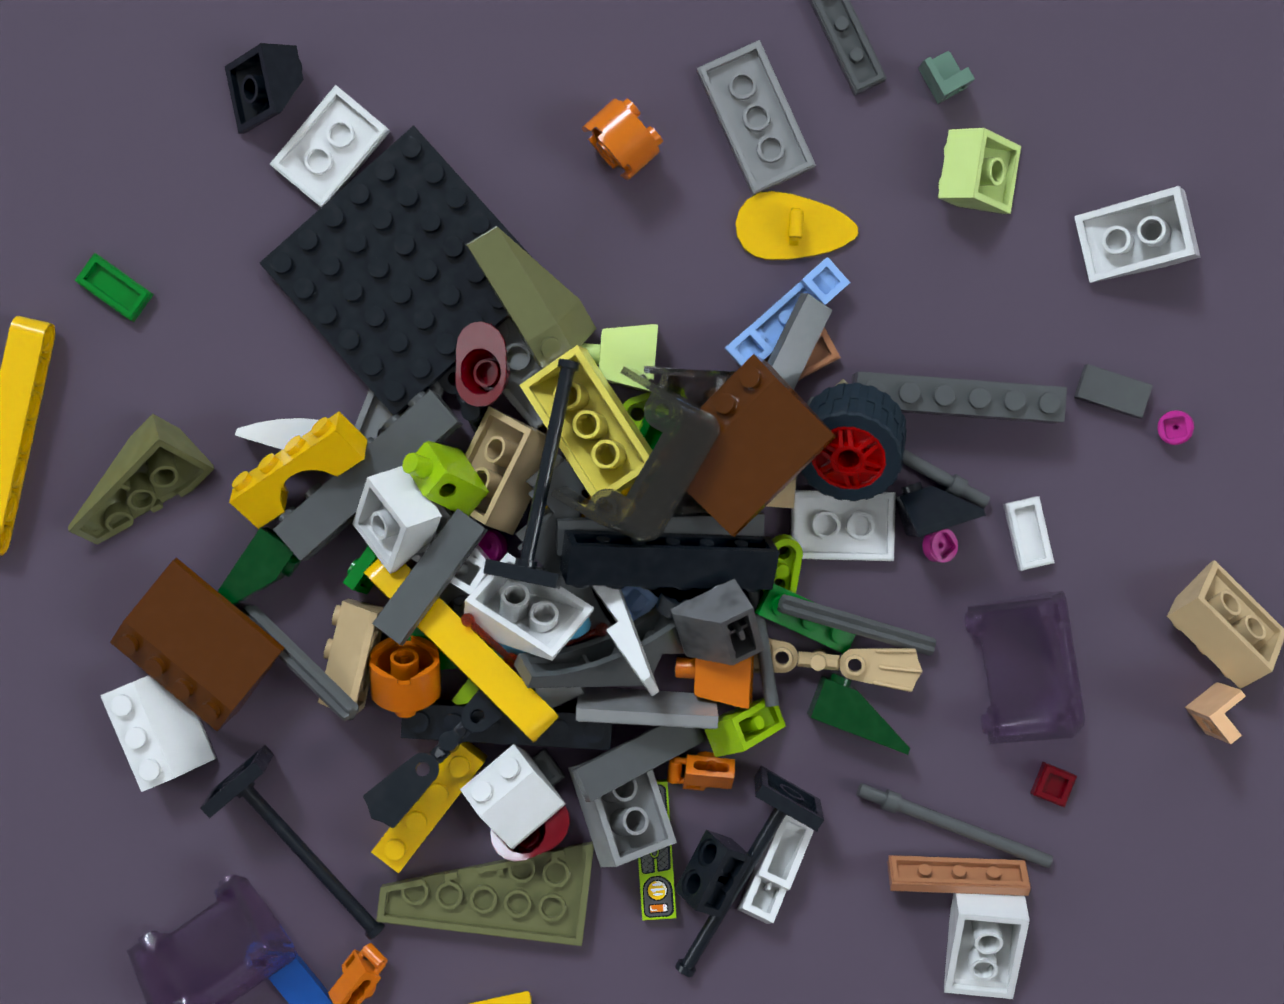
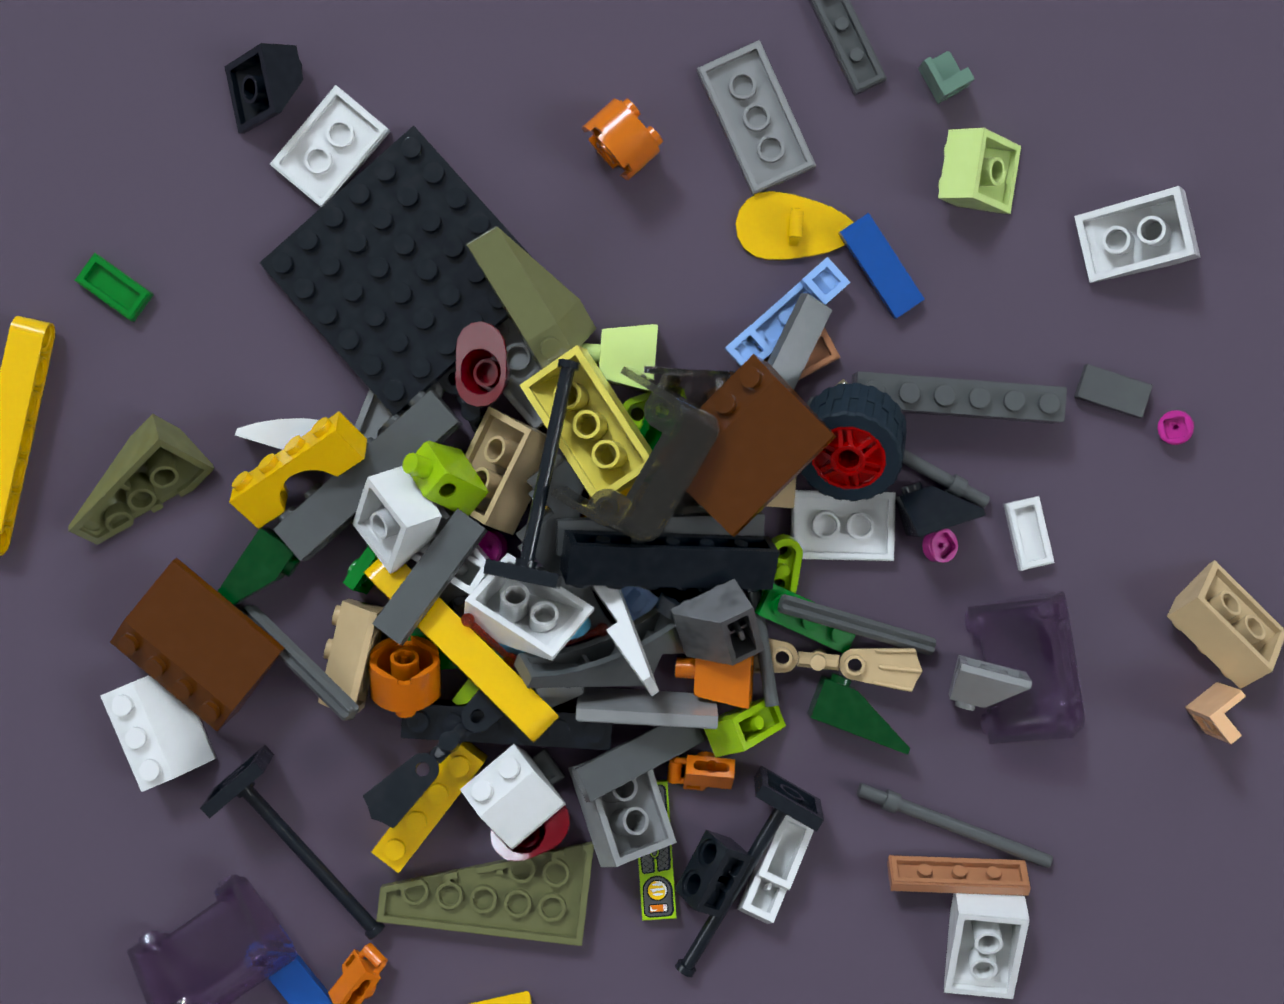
(881, 266): none -> blue tile
(985, 683): none -> light grey slope
(1053, 784): dark red tile -> none

